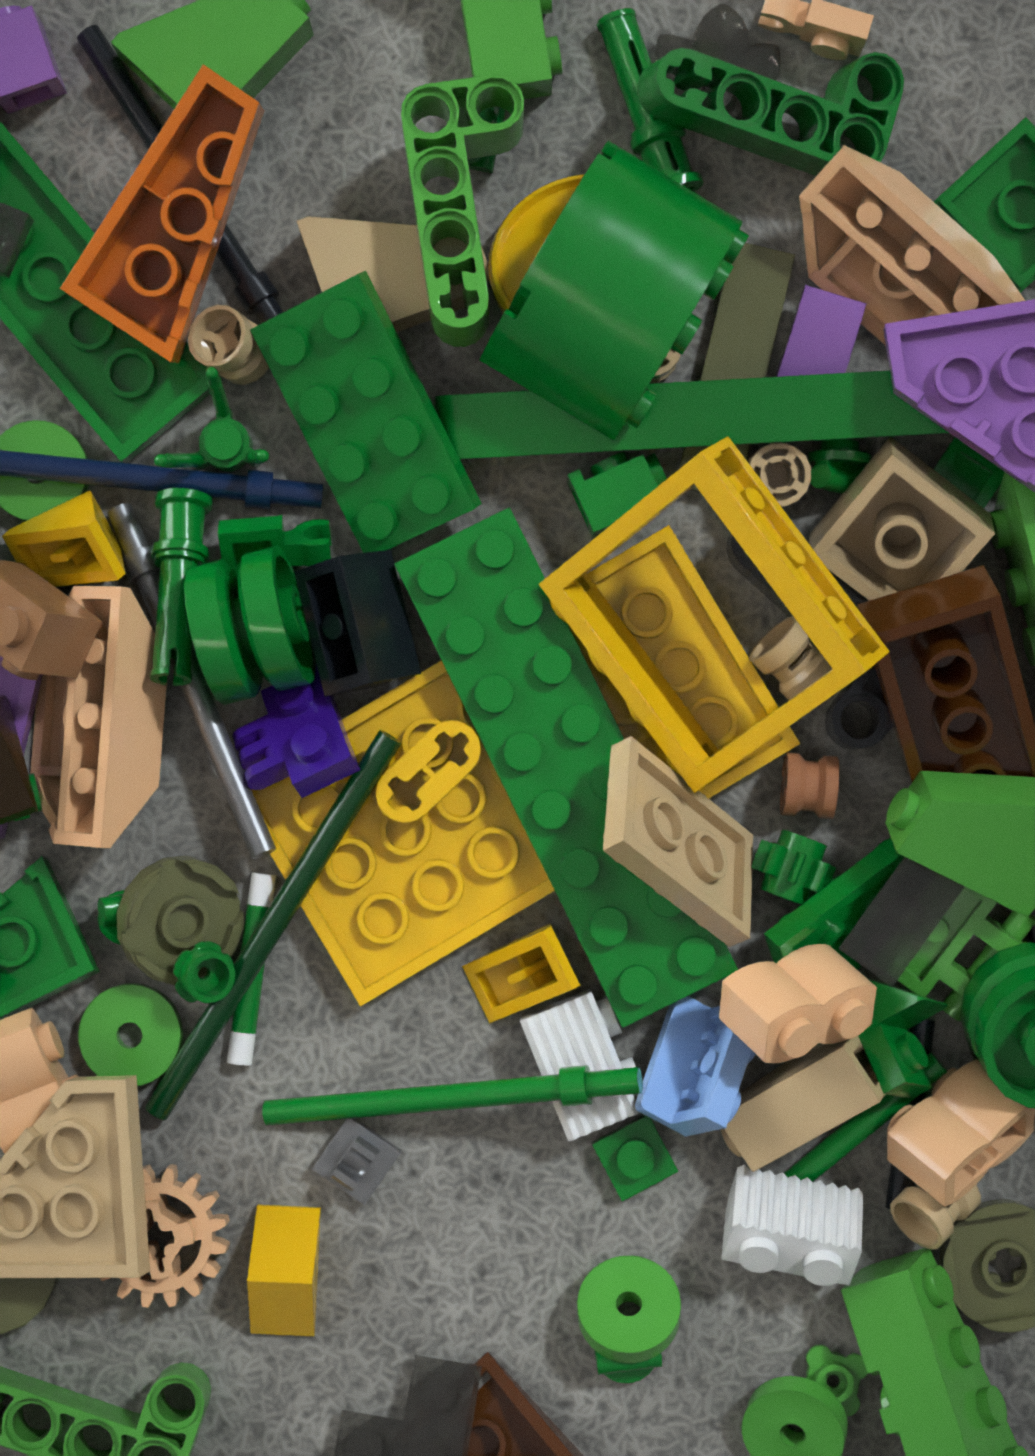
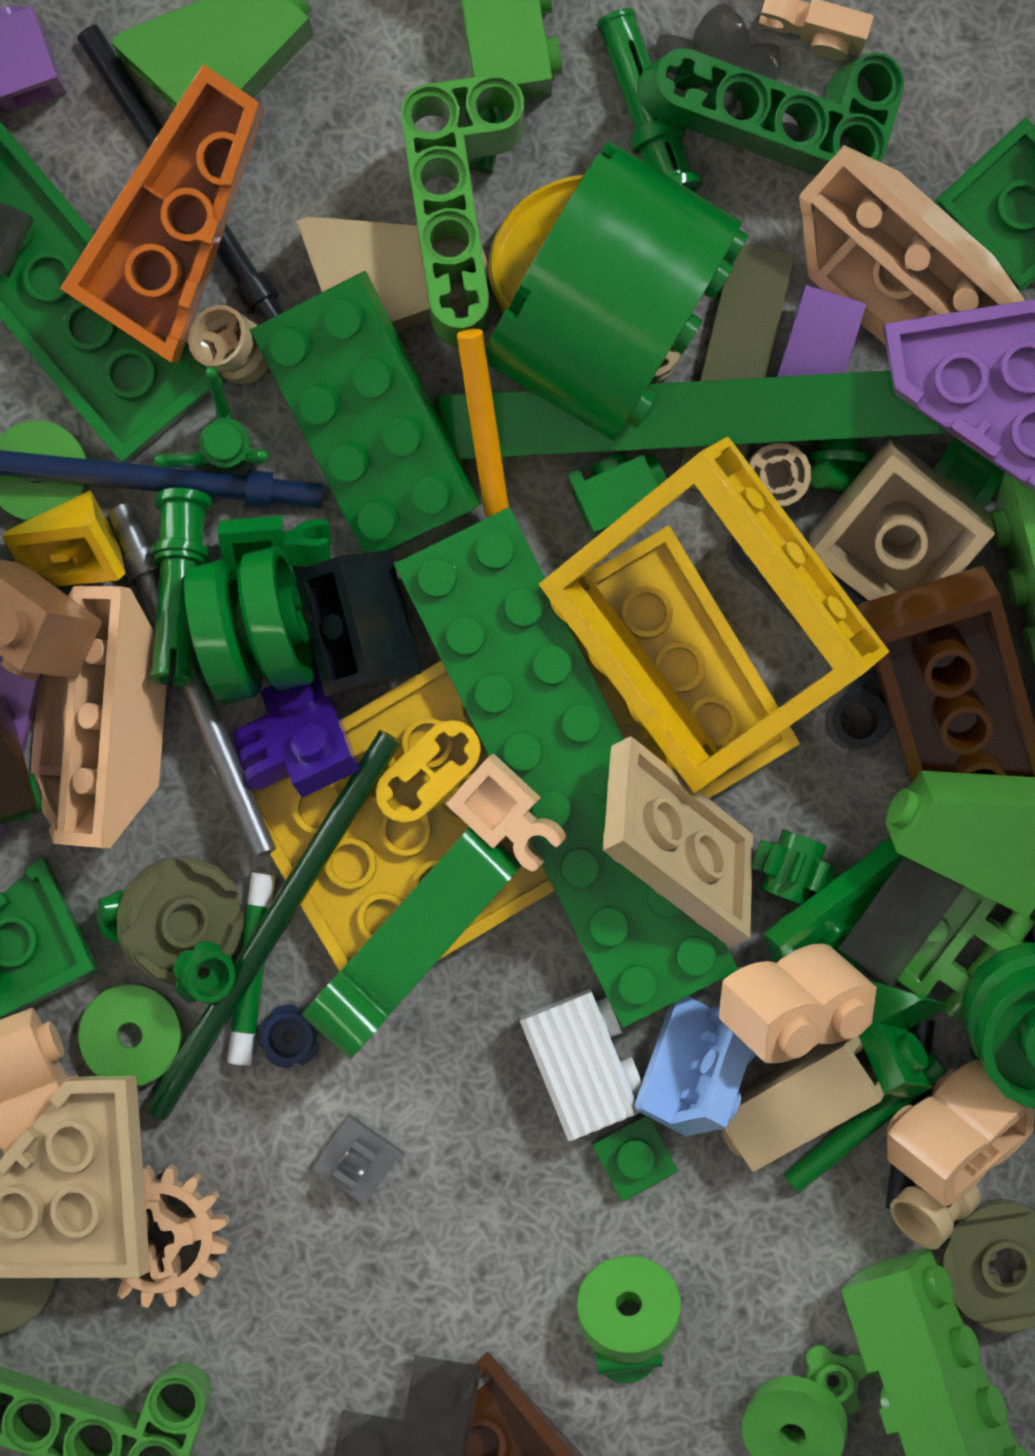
(277, 1048): none -> dark blue plate
(284, 1270): yellow slope -> none
(410, 942): none -> green beam
(482, 420): none -> light orange bar
(498, 806): none -> light nougat plate
(521, 974): yellow slope -> none
(571, 1086): green bar -> none
(789, 657): tan wheel -> none
(793, 1226): white brick -> none
(809, 785): nougat wheel -> none

